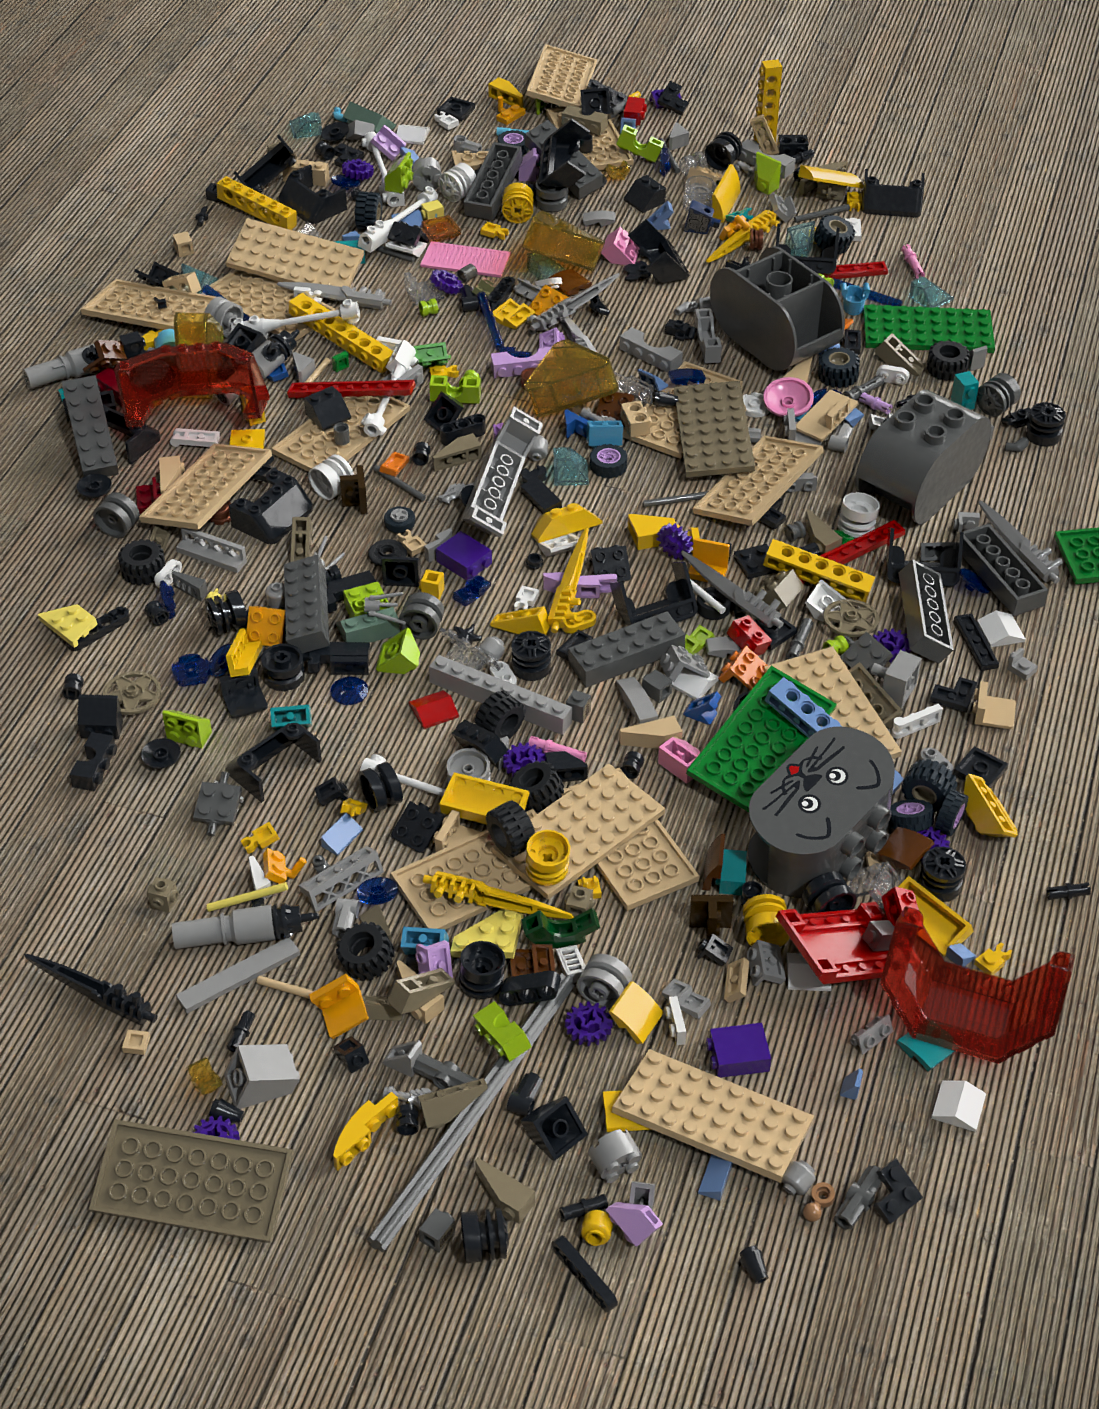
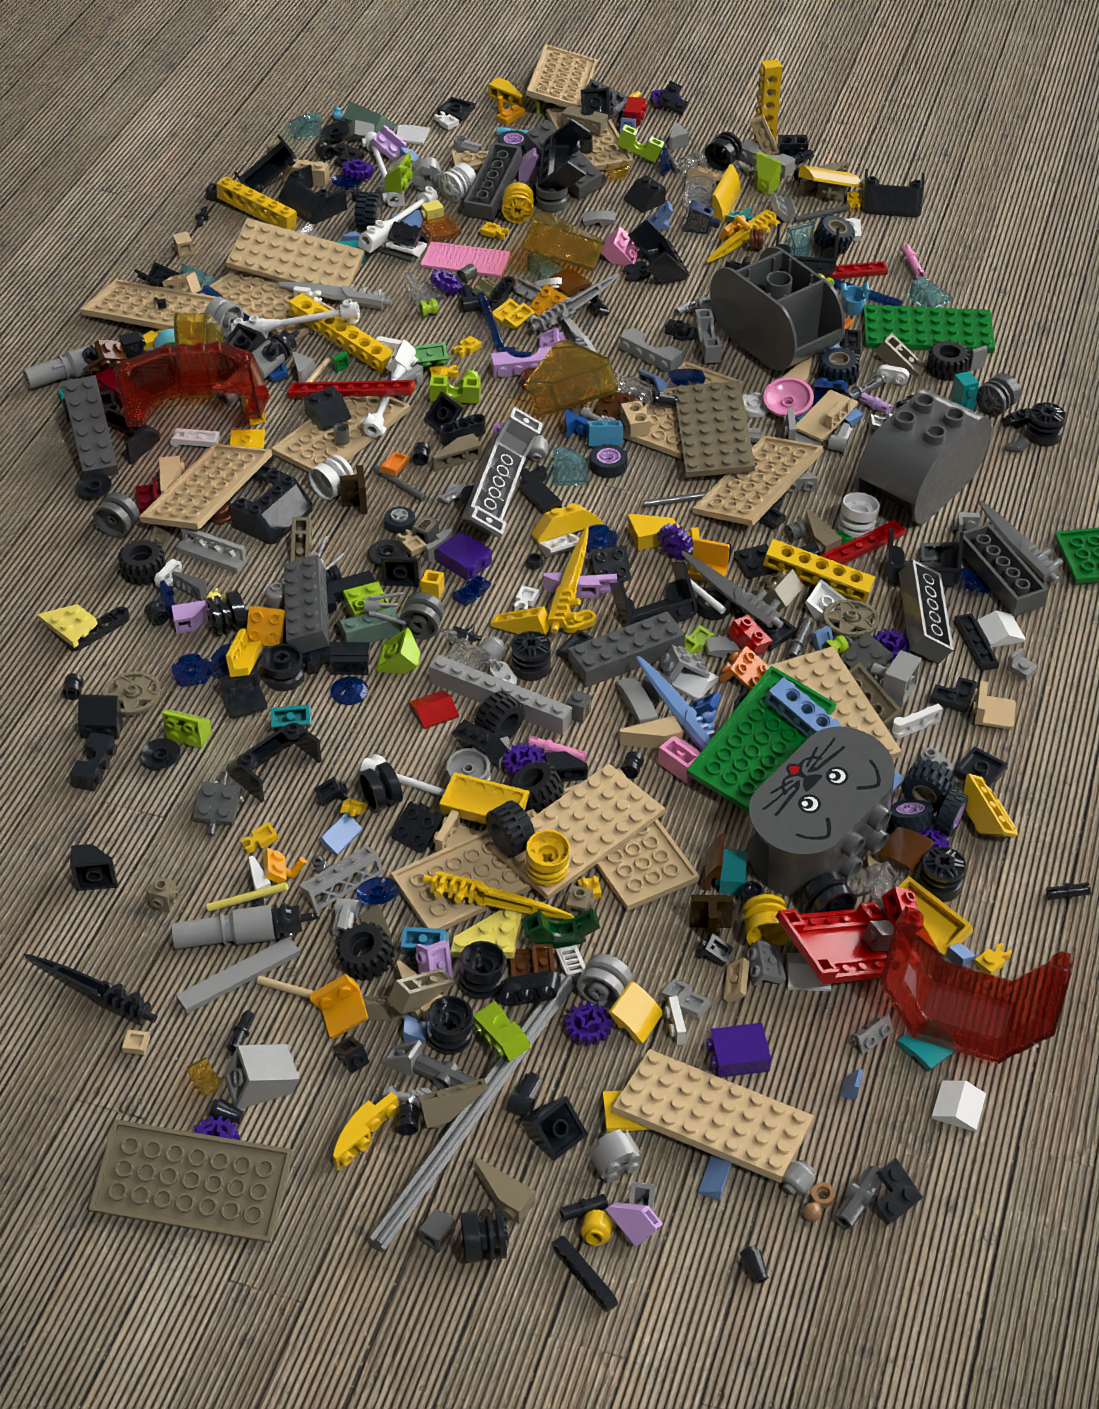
(92, 868): none -> black slope
(189, 616): none -> lavender slope
(414, 1029): none -> medium blue slope
(426, 528): none -> dark grey brick
(449, 1025): none -> black wheel
(467, 345): none -> yellow plate
(607, 536): none -> clear blue plate
(699, 733): none -> medium blue piece
(820, 636): none -> medium blue tile
(823, 383): none -> blue wing

